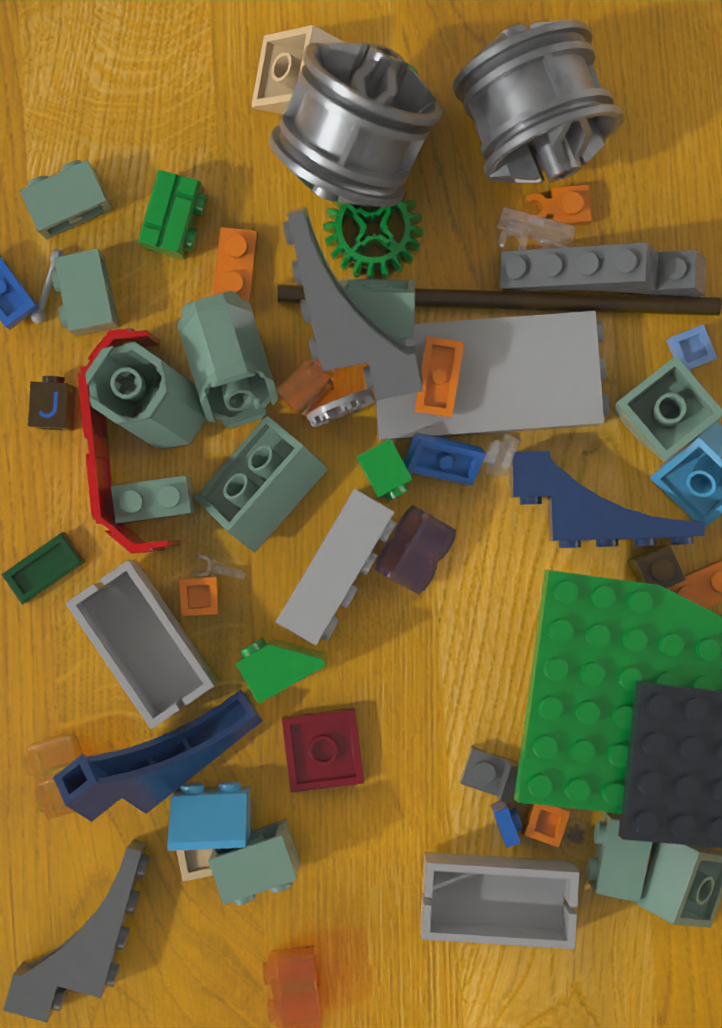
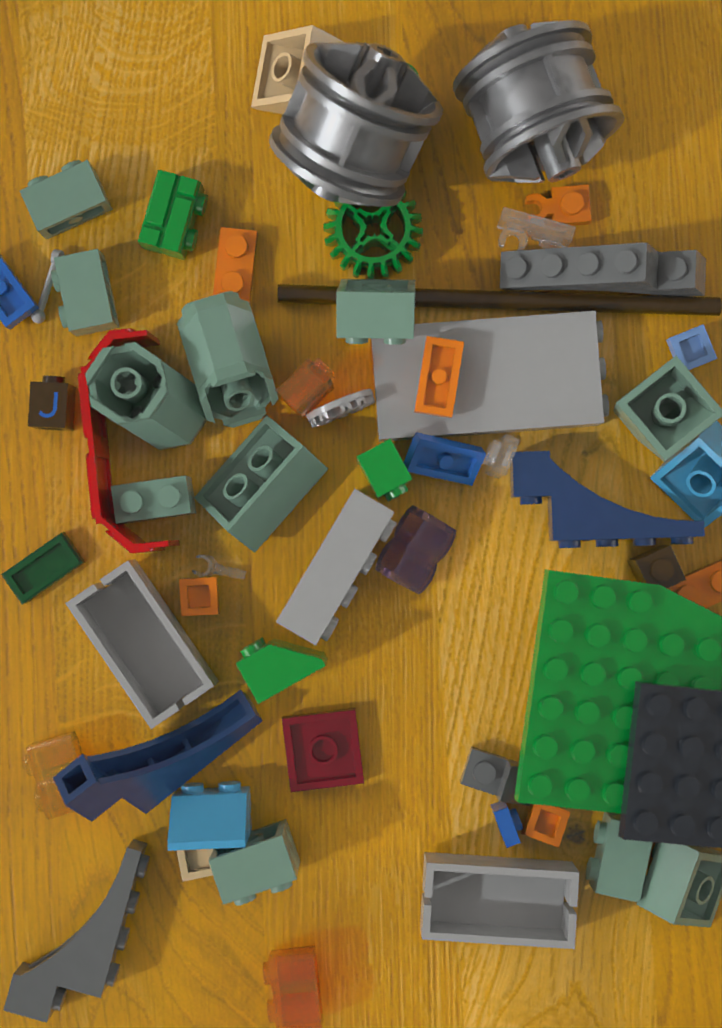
(340, 328): dark grey arch -> none

